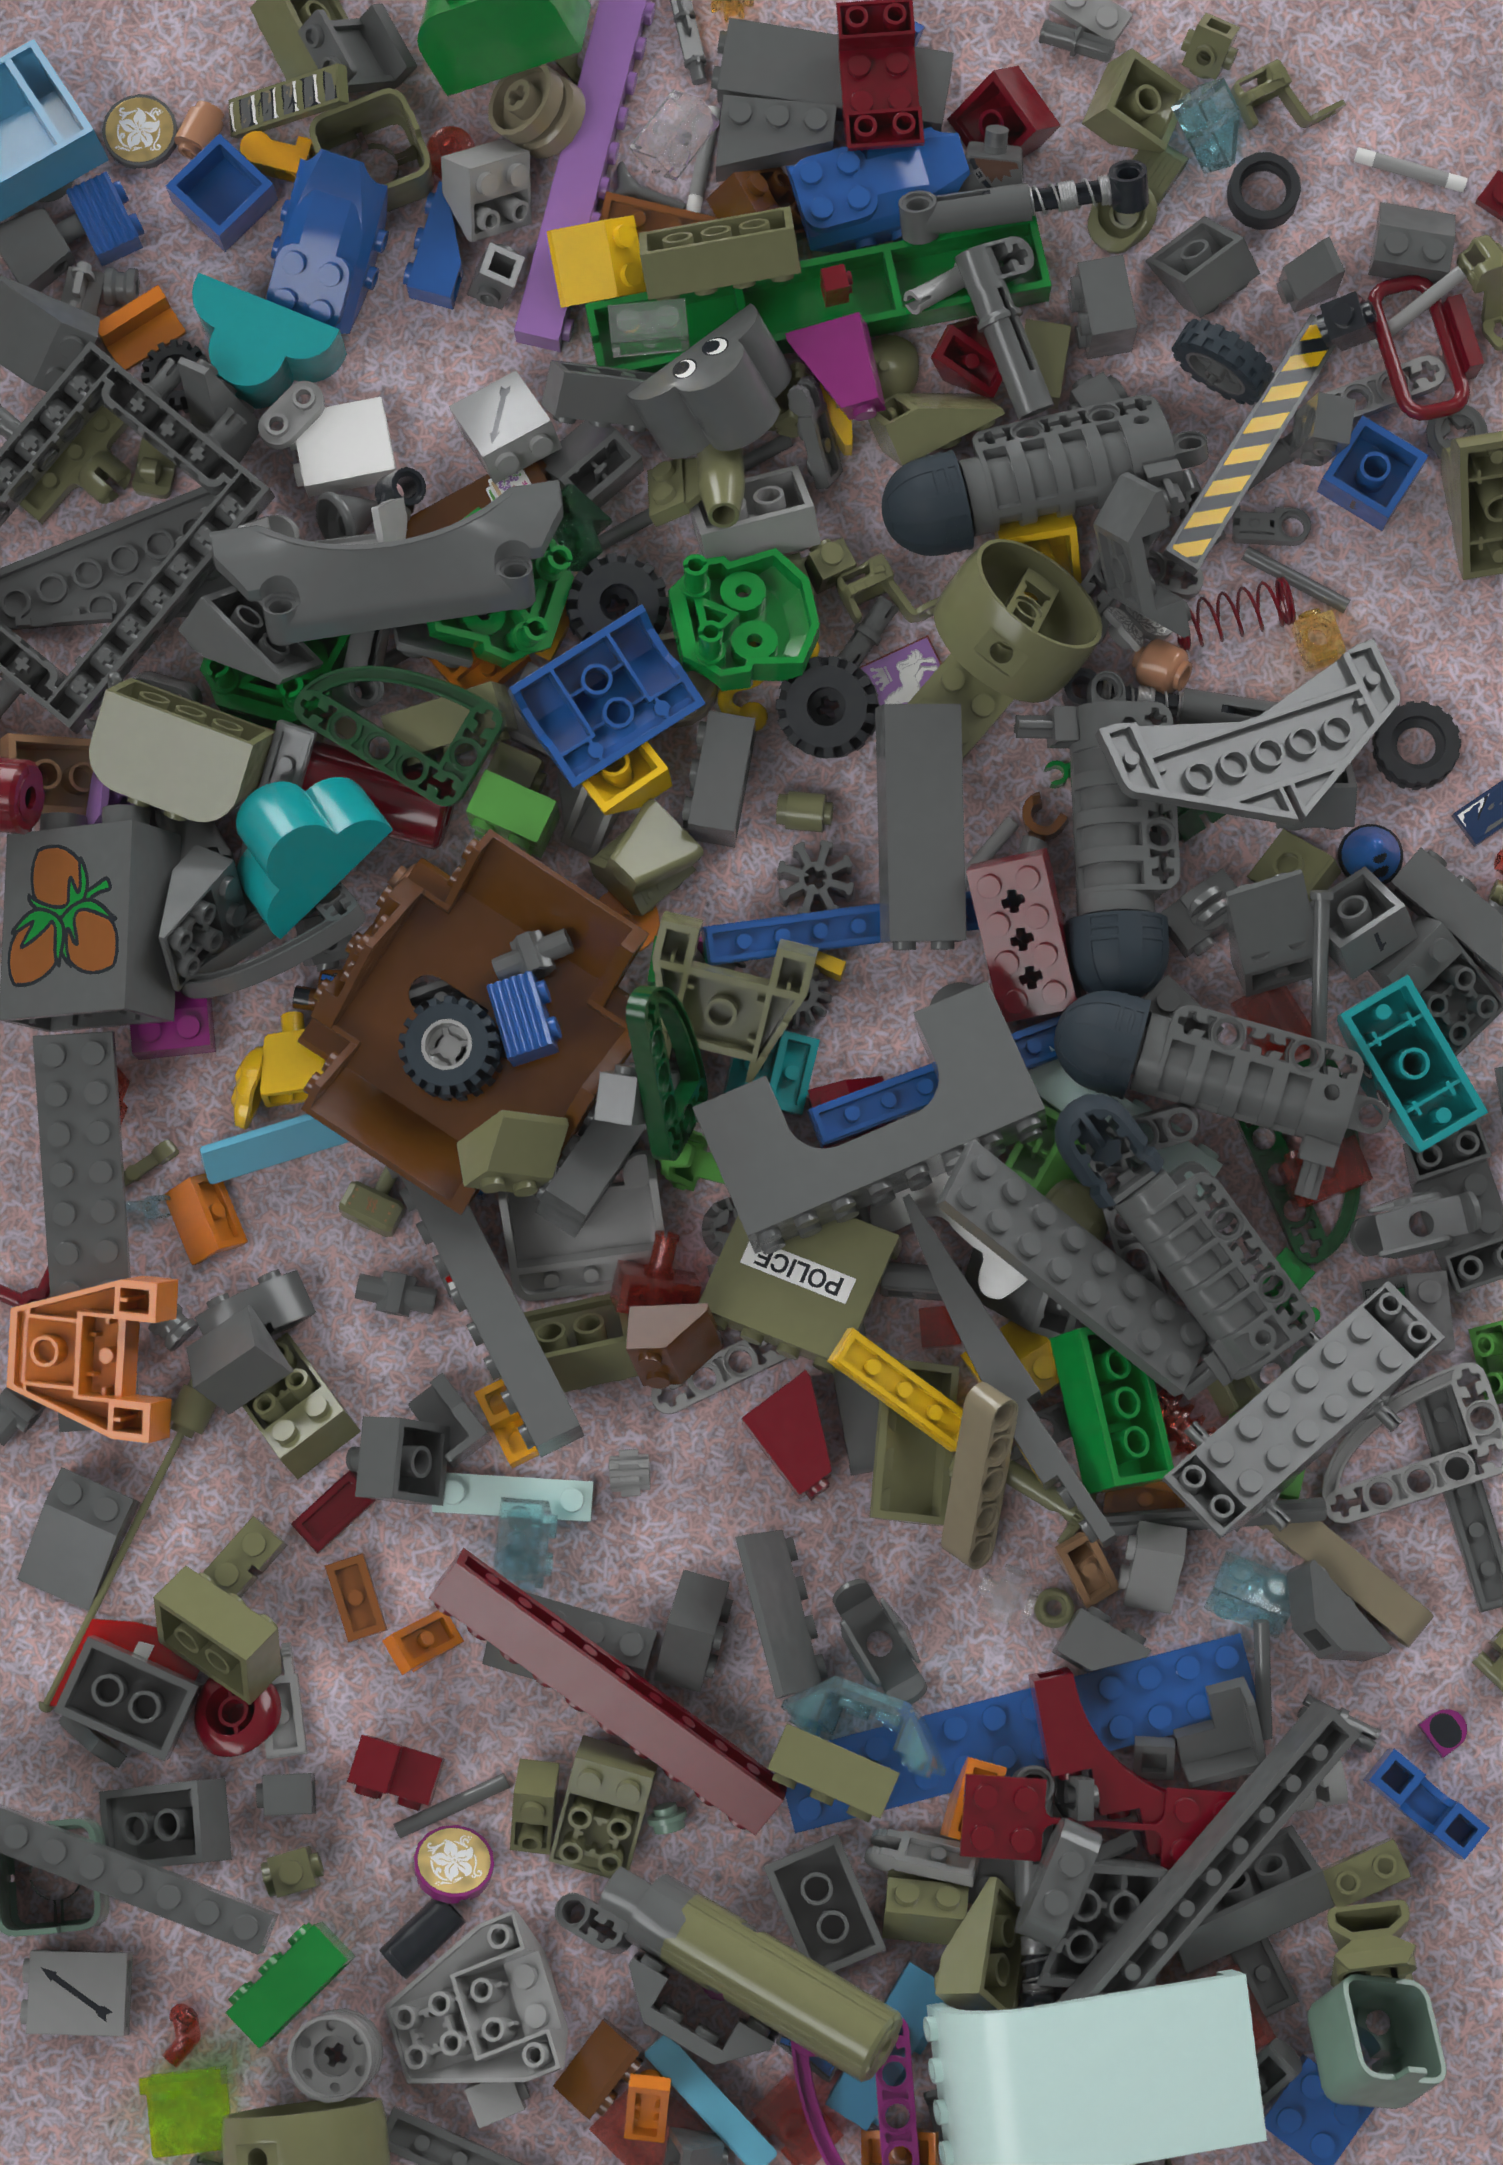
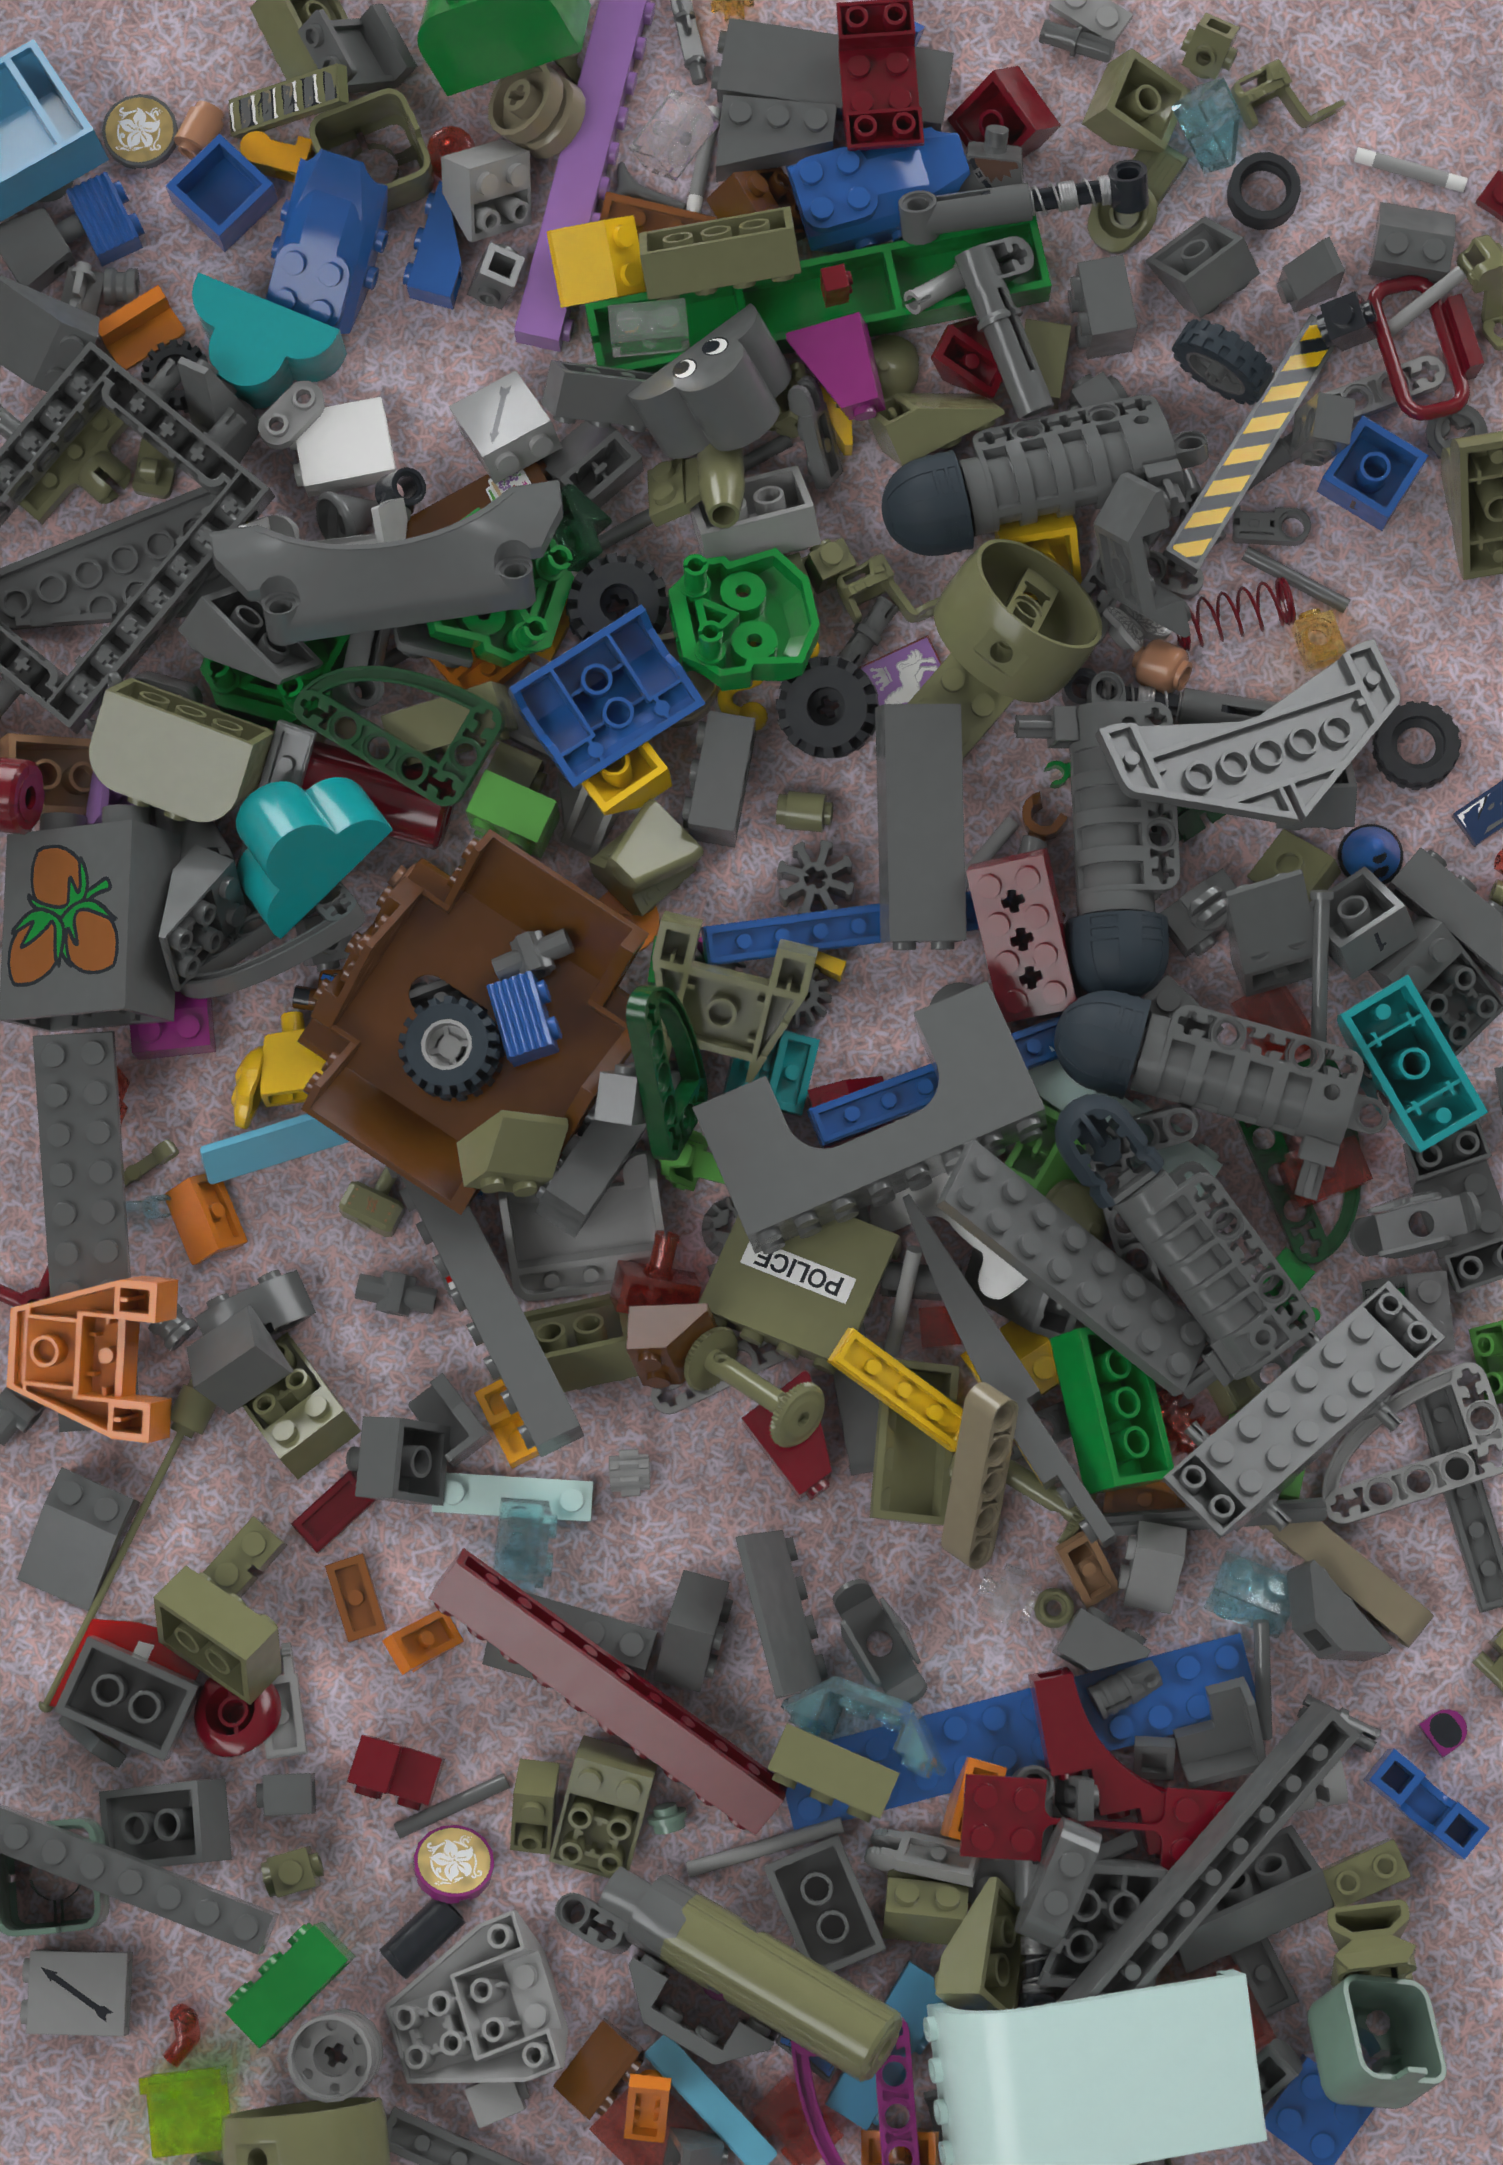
(765, 1847): none -> light grey bar
(794, 1413): none -> olive hose
(903, 1300): none -> light grey bar
(1124, 1688): none -> dark grey hinge

